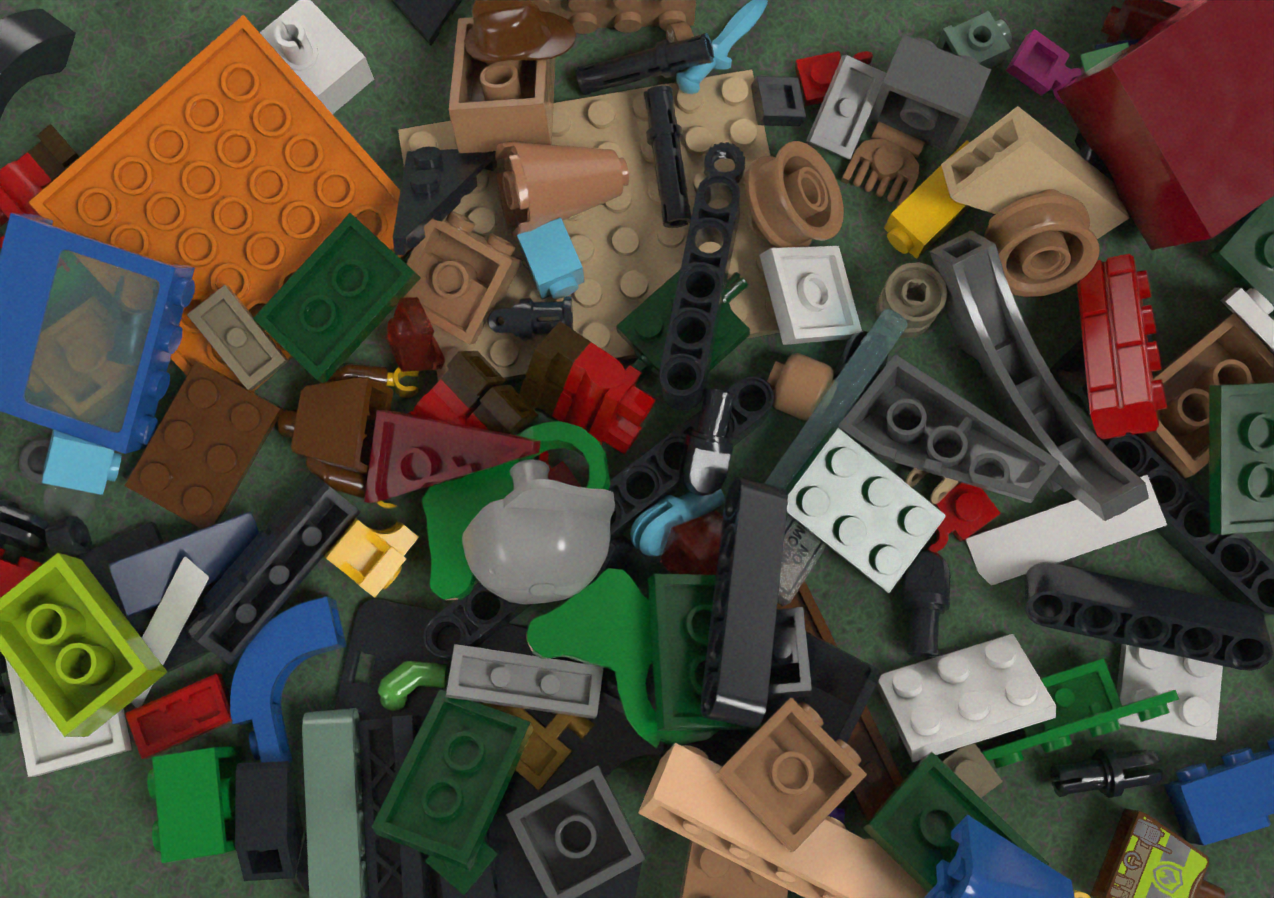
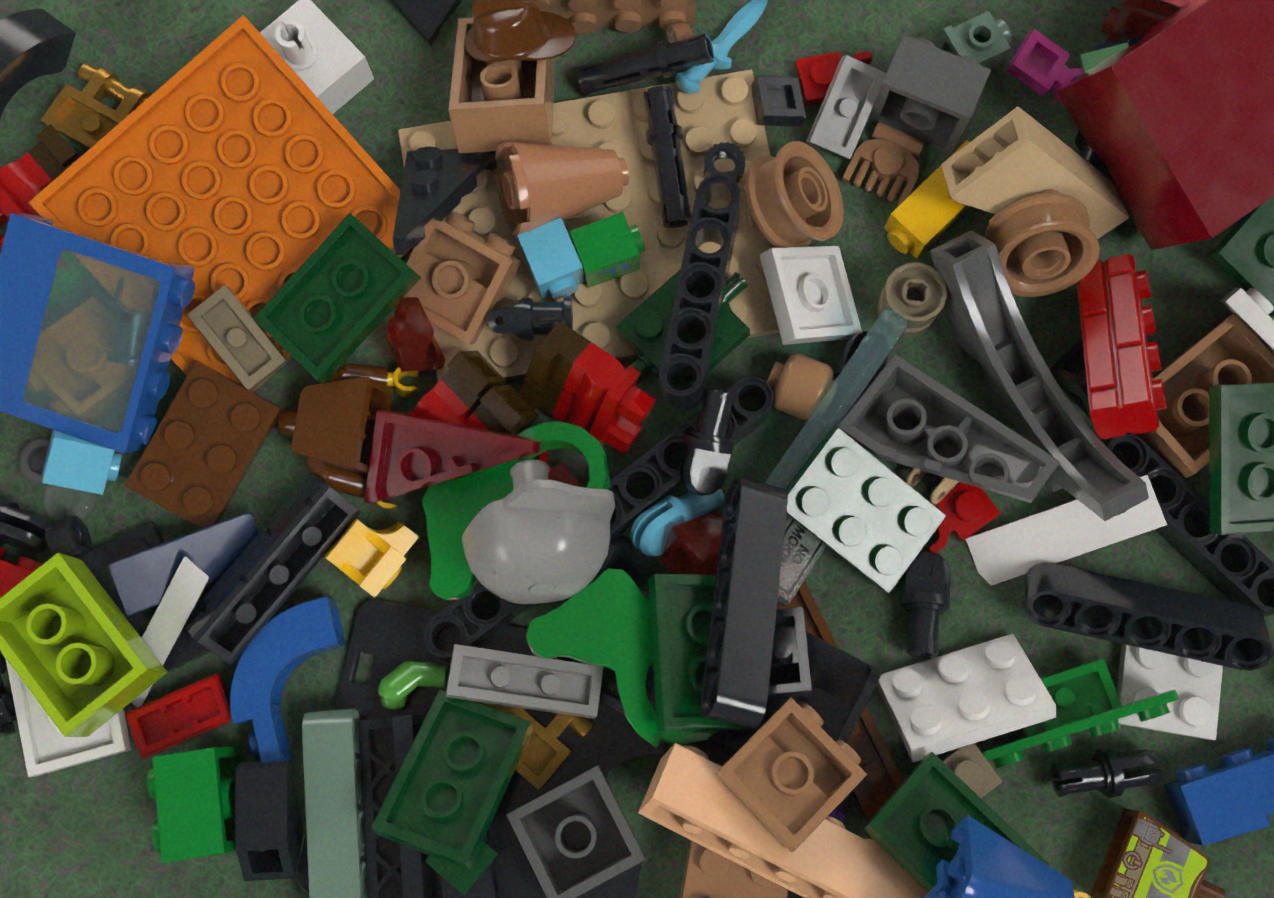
(82, 115): none -> pearl gold plate
(607, 249): none -> green brick

